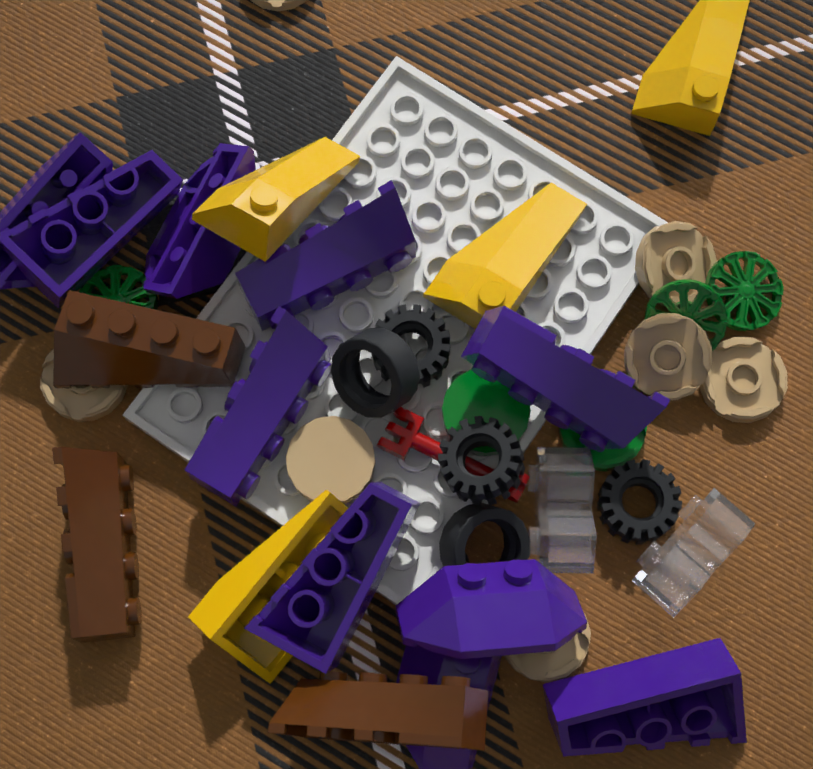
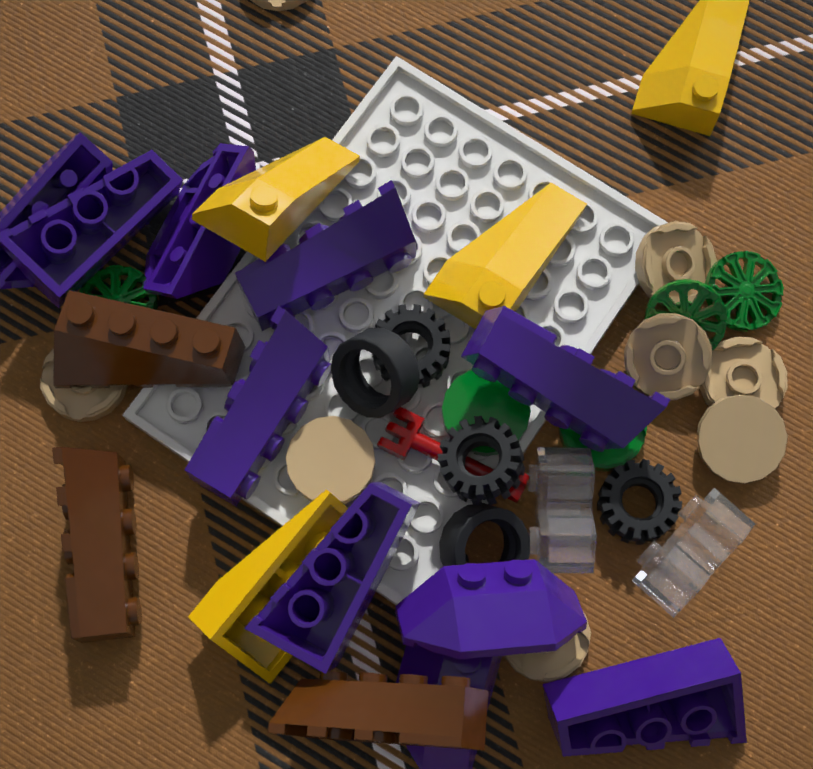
(741, 438): none -> tan tile

